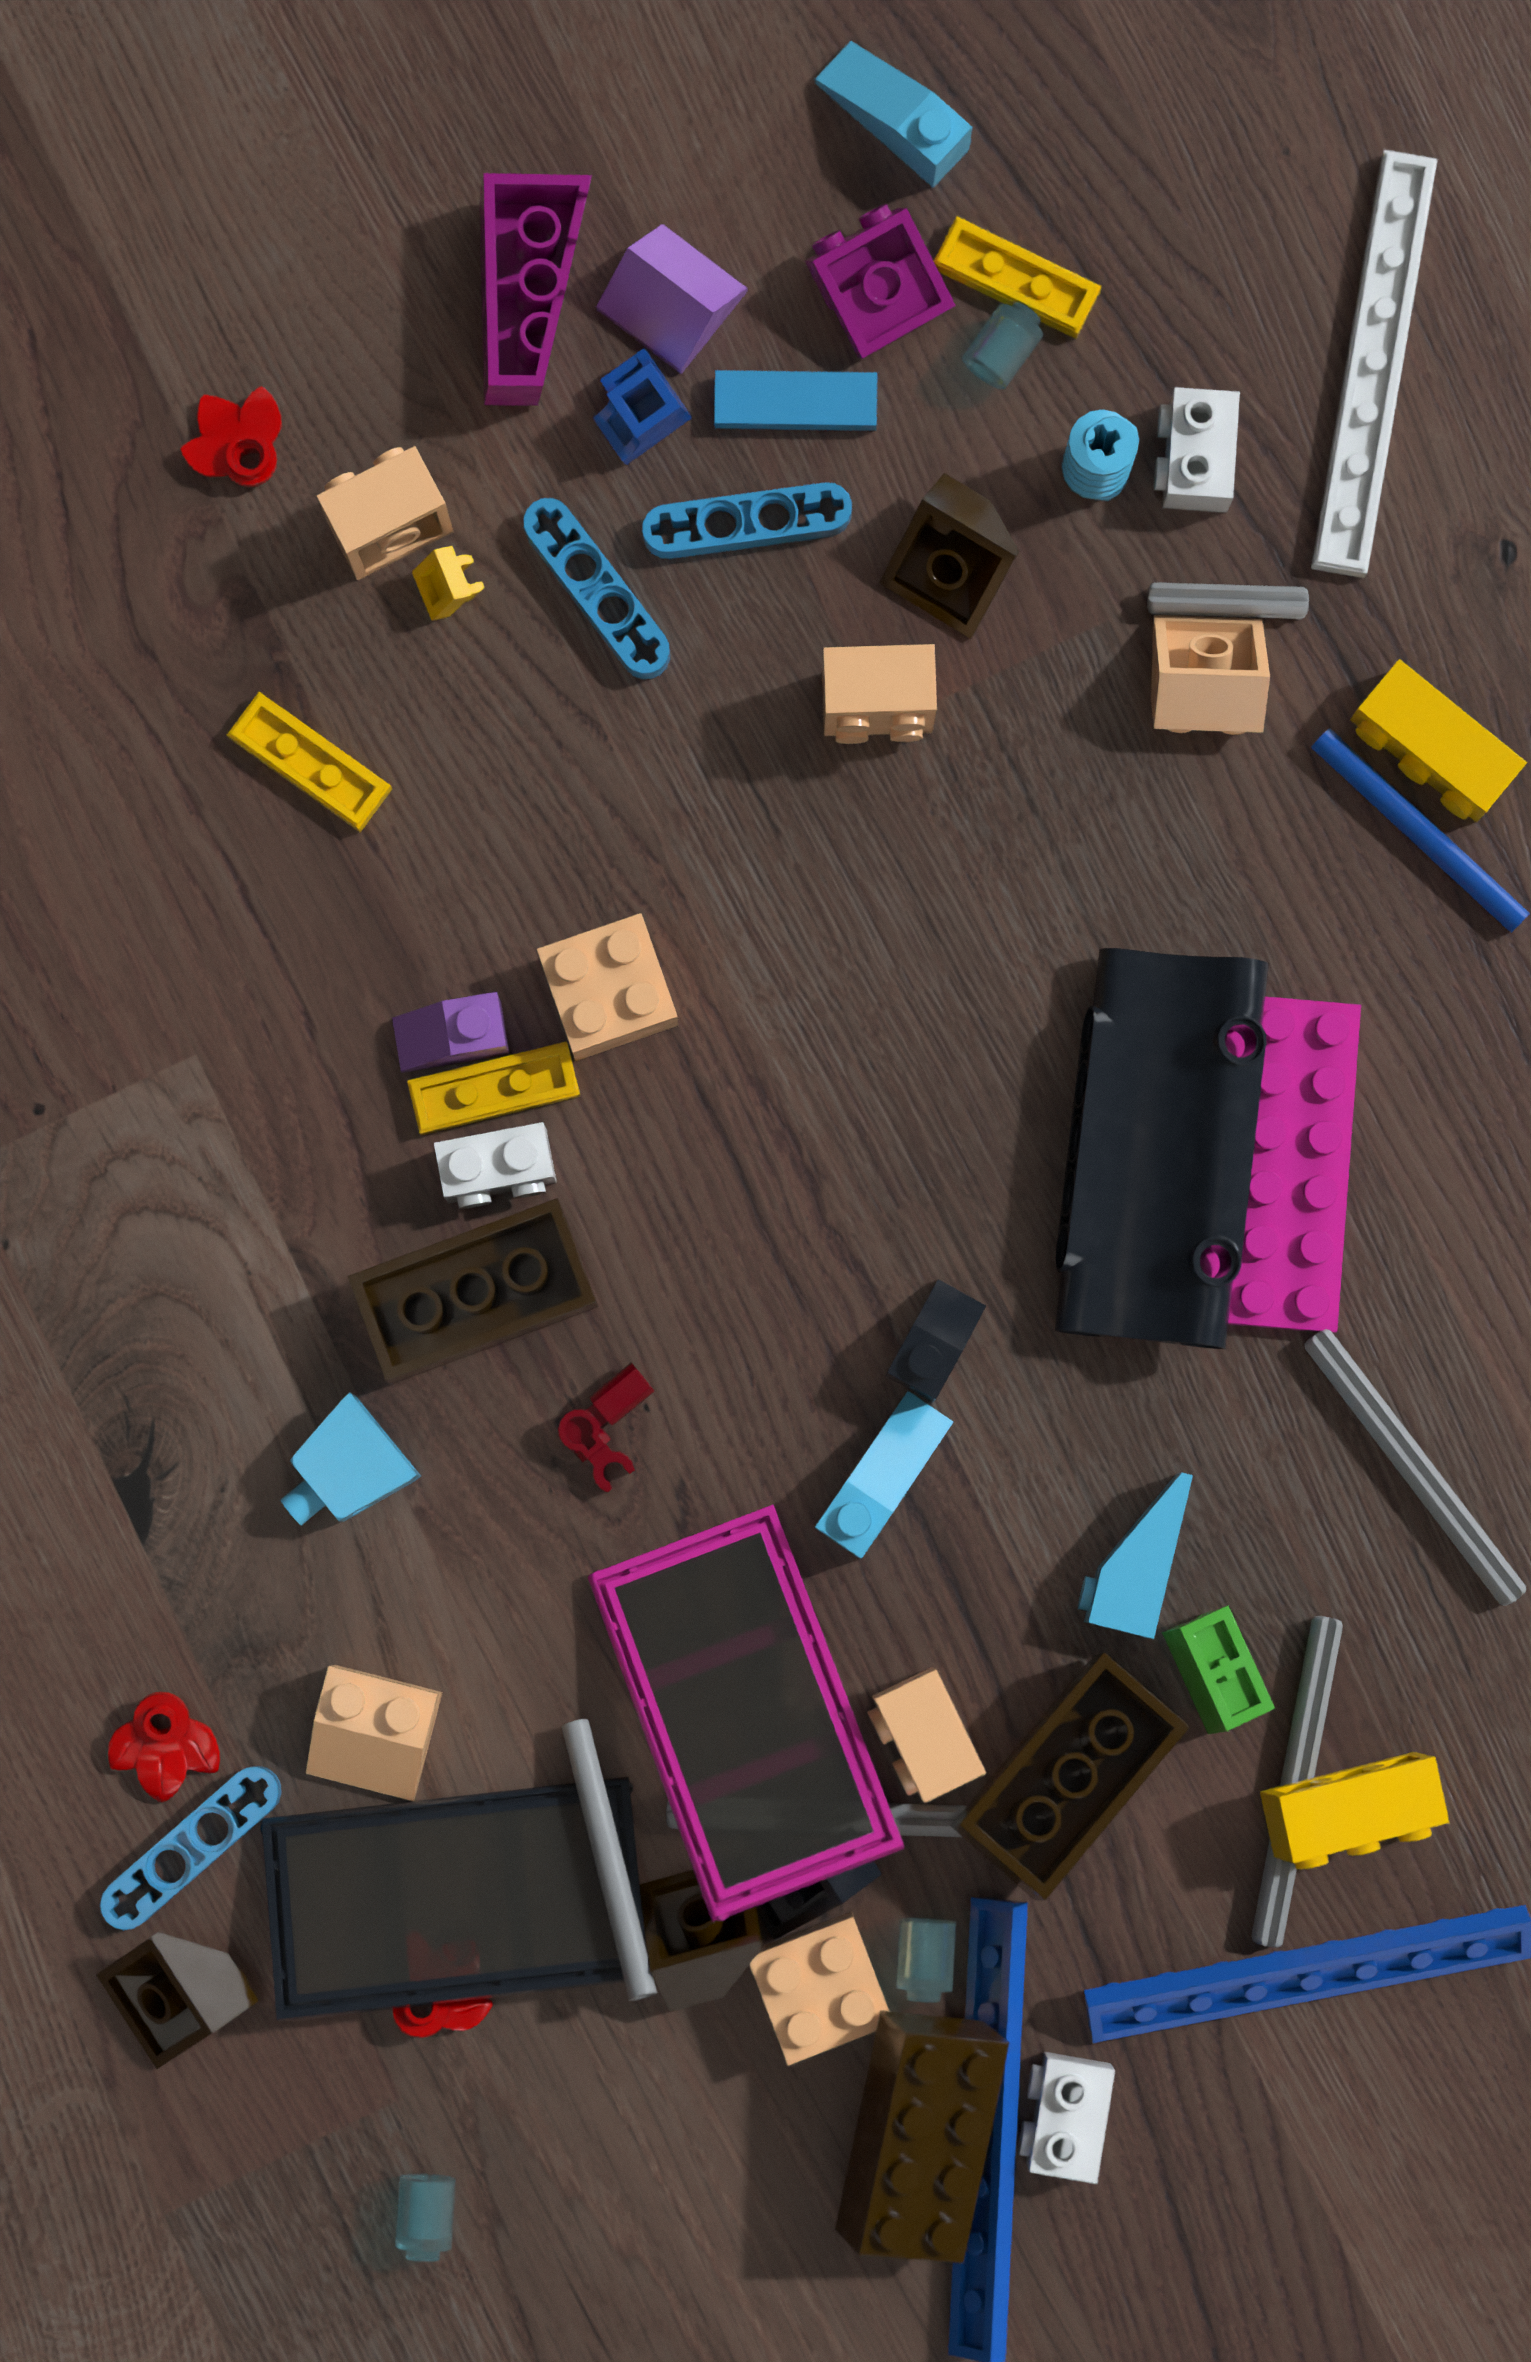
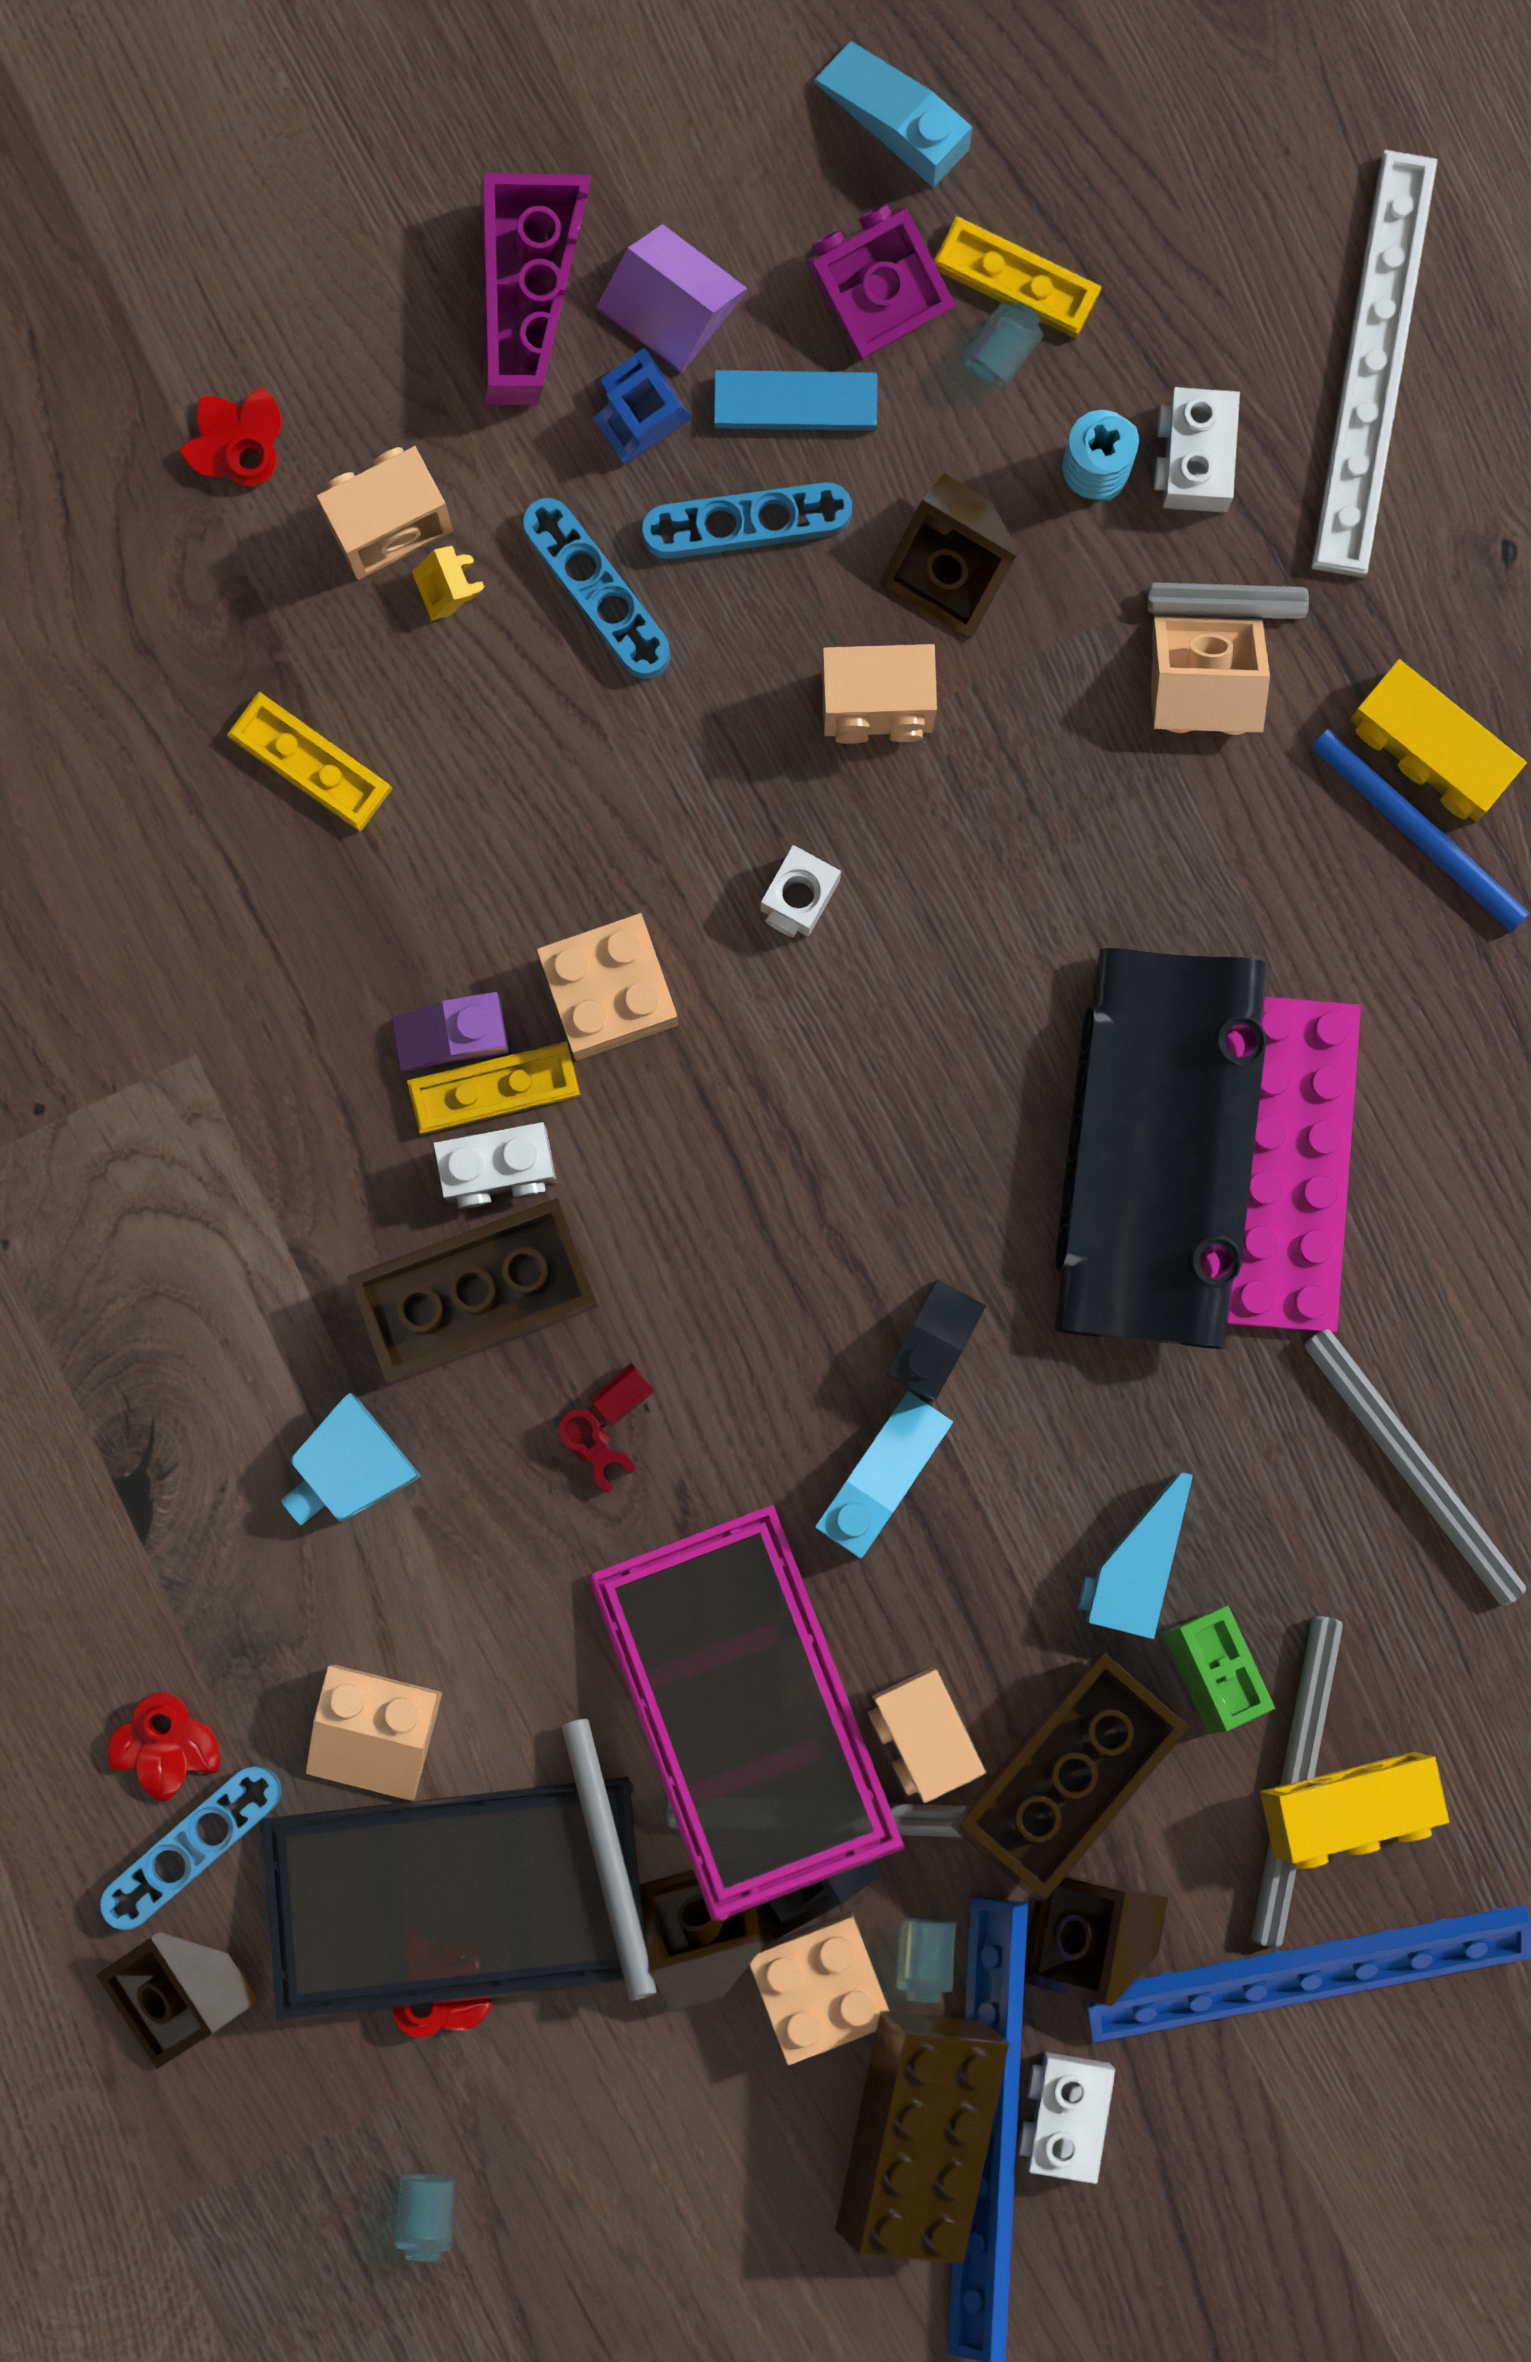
(806, 870): none -> white brick
(1093, 1939): none -> dark brown slope

